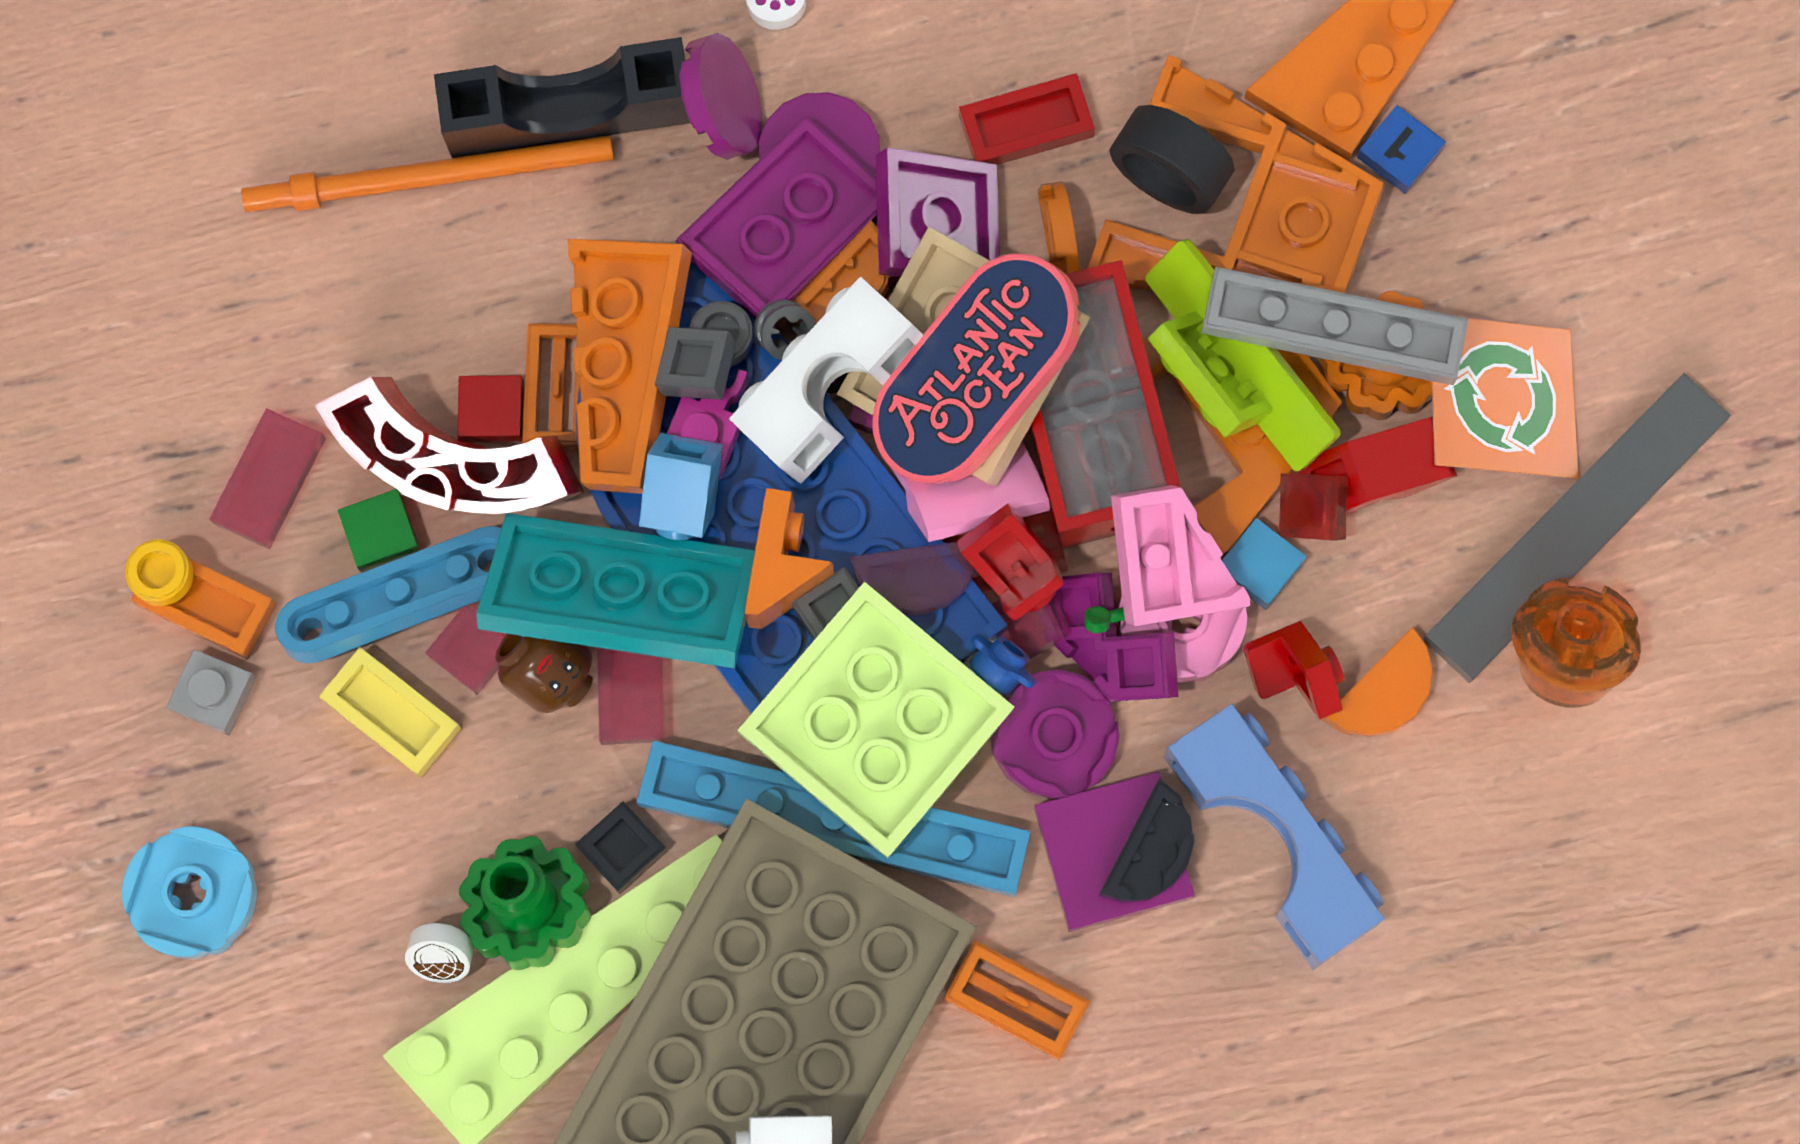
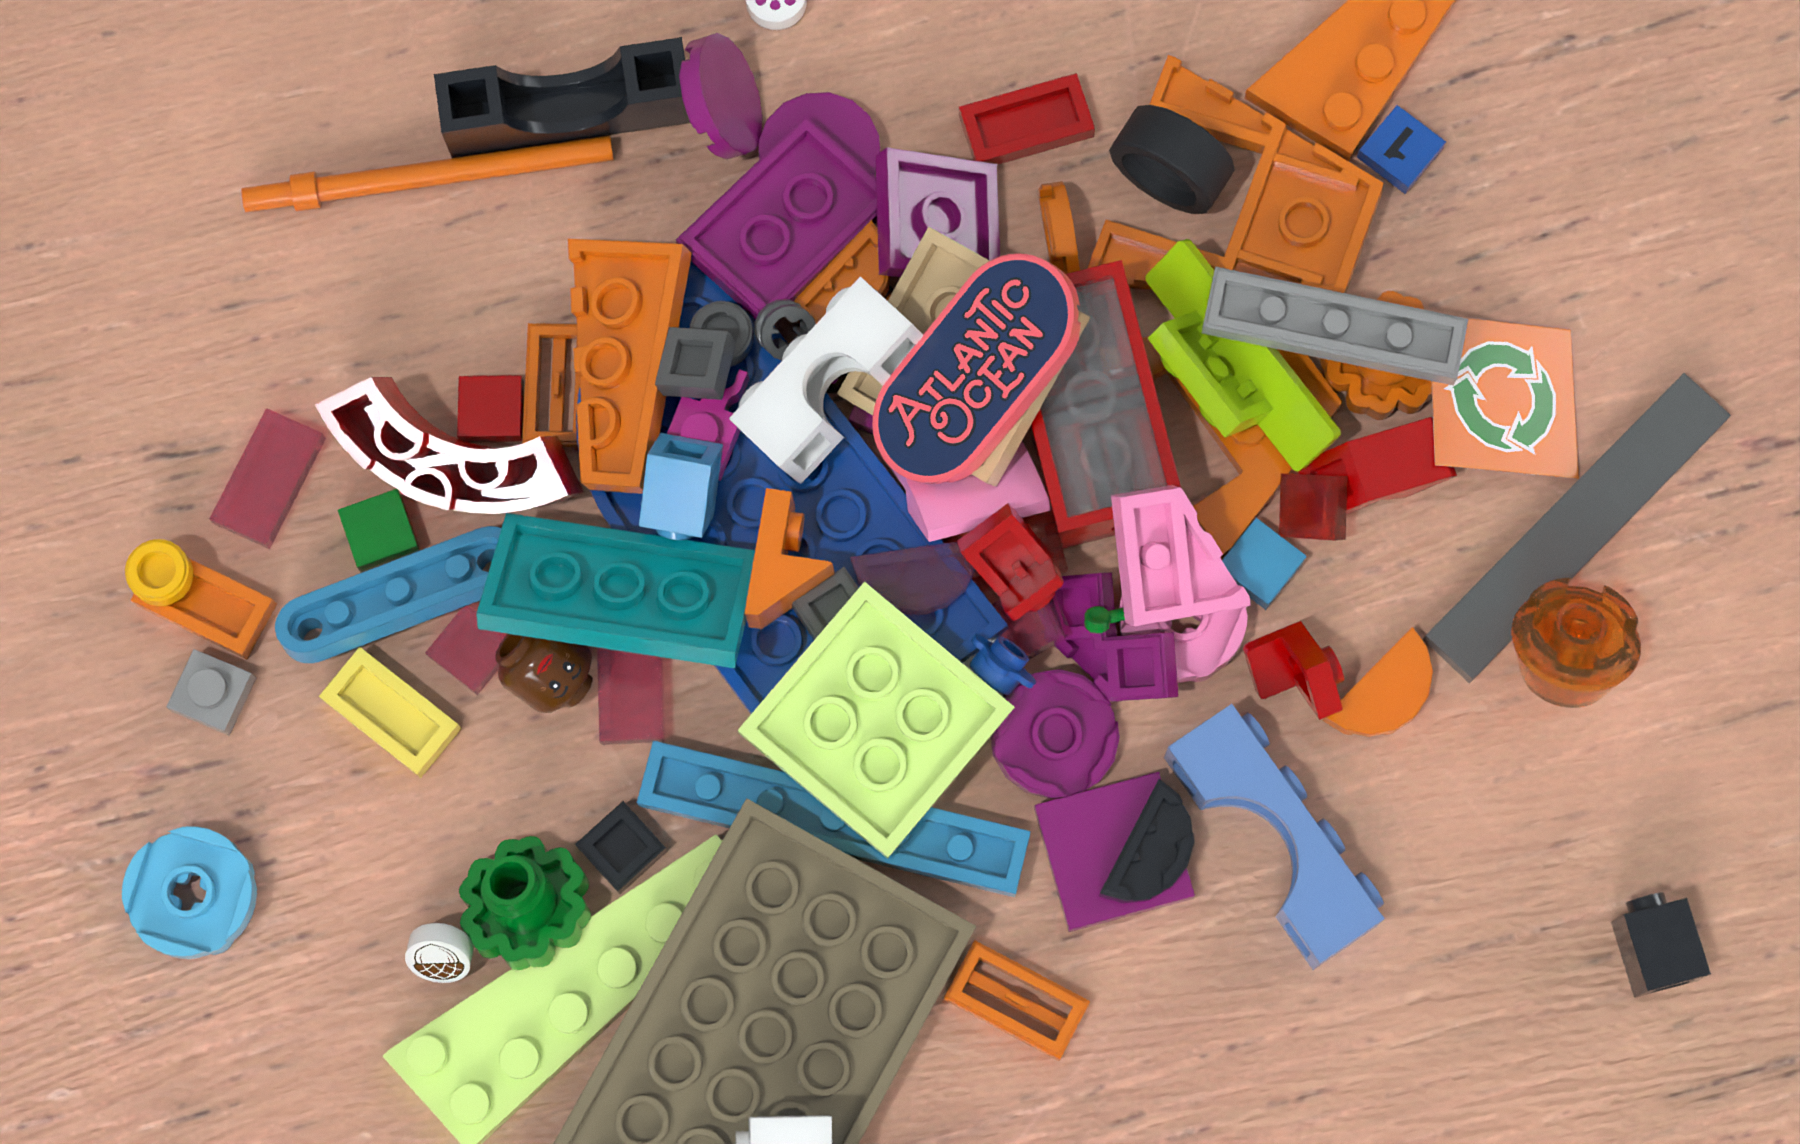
(1659, 944): none -> black brick

